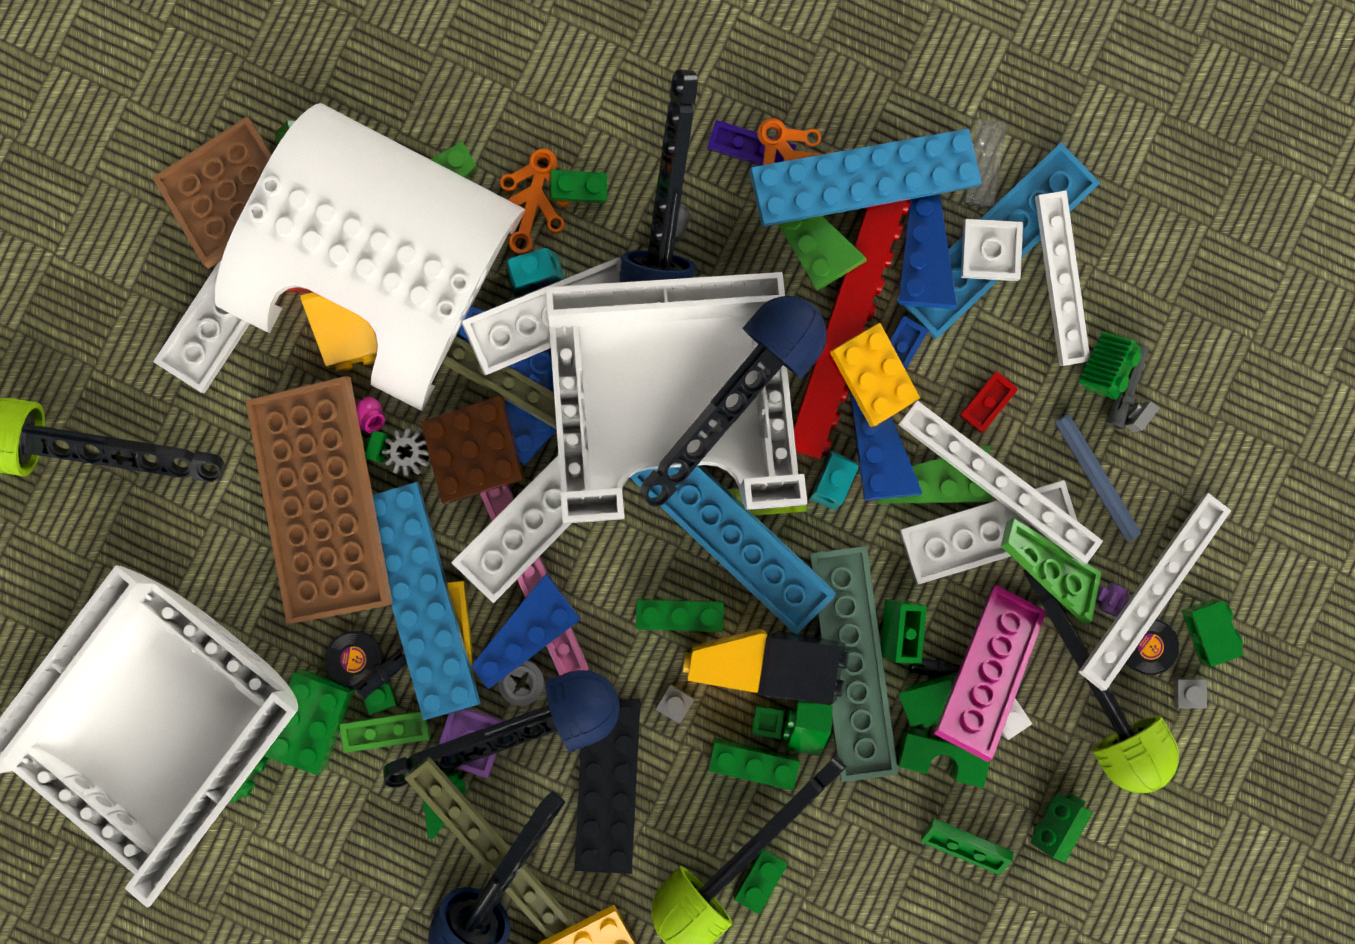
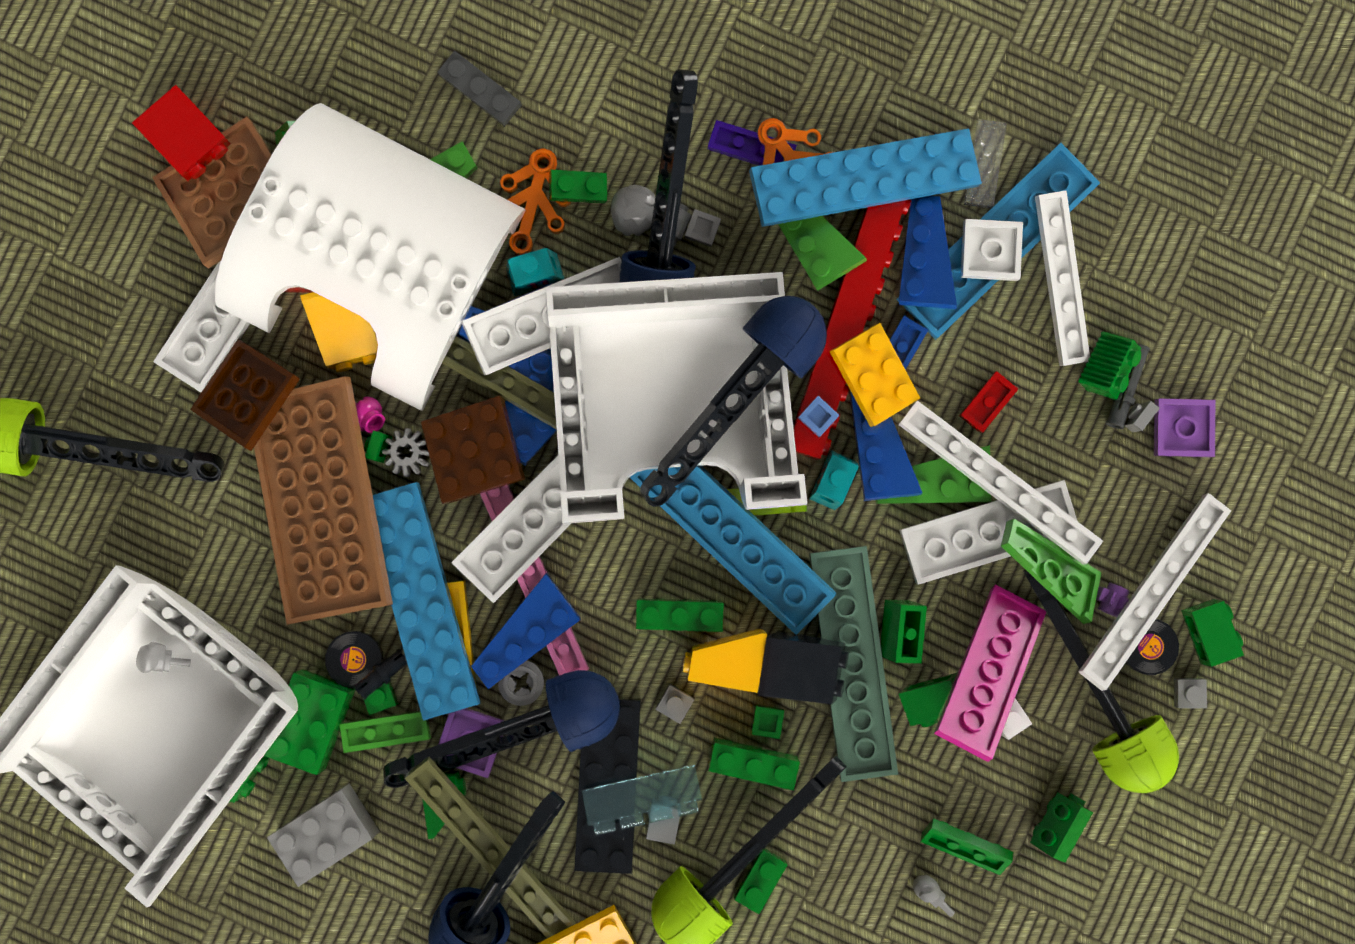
(157, 658): none -> light grey piece
(182, 133): none -> red slope
(244, 394): none -> reddish brown plate
(323, 835): none -> light grey brick
(479, 88): none -> dark grey plate
(633, 209): none -> light grey hair
(649, 793): none -> clear light blue windscreen
(664, 830): none -> light grey brick
(702, 228): none -> light grey plate
(808, 727): green brick -> none
(818, 416): none -> medium blue plate
(919, 749): green arch -> none
(929, 891): none -> light grey piece
(934, 668): black pin -> none
(1097, 477): sand blue axle -> none
(1184, 428): none -> medium lavender plate

